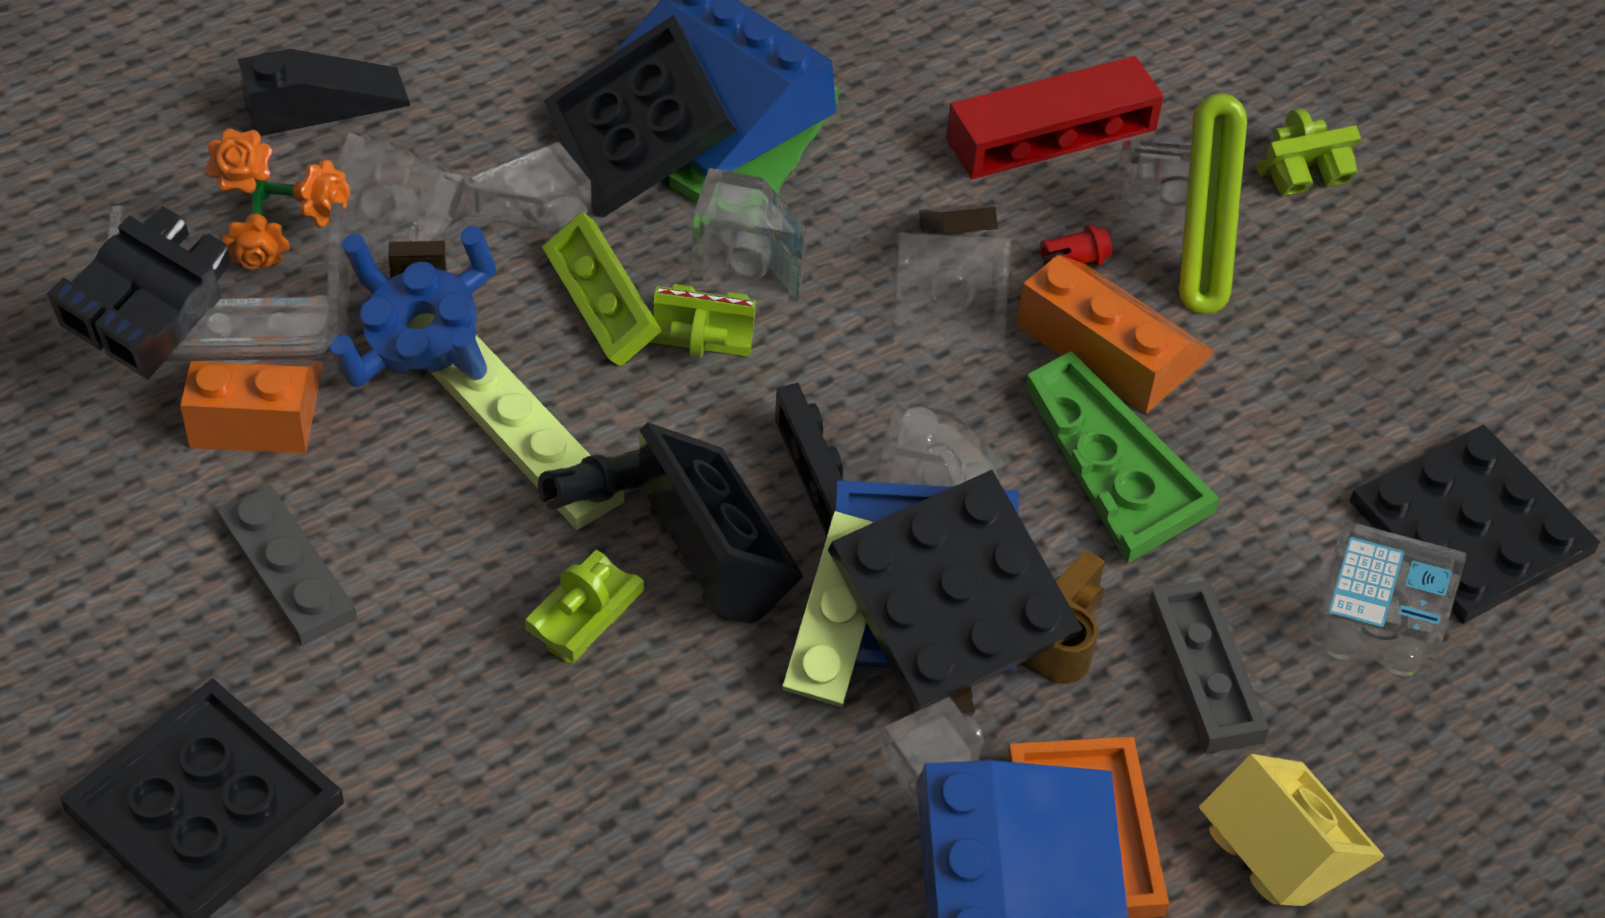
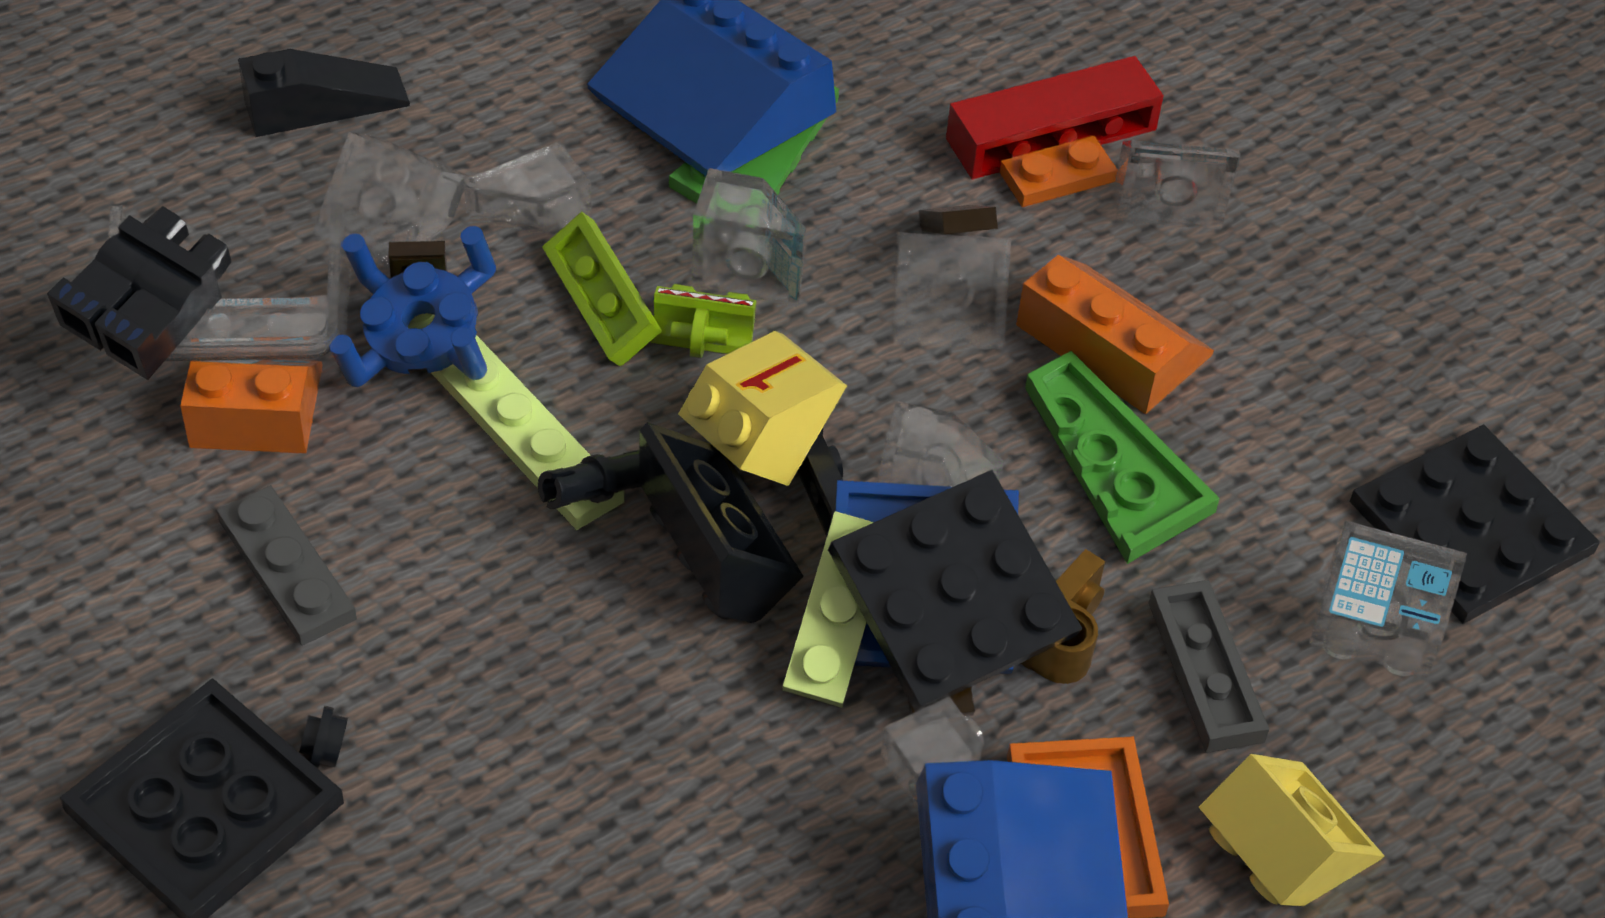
(243, 166): orange plant -> none
(324, 738): none -> black plate
(583, 606): lime hips -> none
(639, 115): black plate -> none
(763, 406): none -> light yellow slope
(1058, 171): none -> orange plate
(1085, 247): red pin -> none
(1212, 203): lime piece -> none
(1306, 145): lime hips -> none

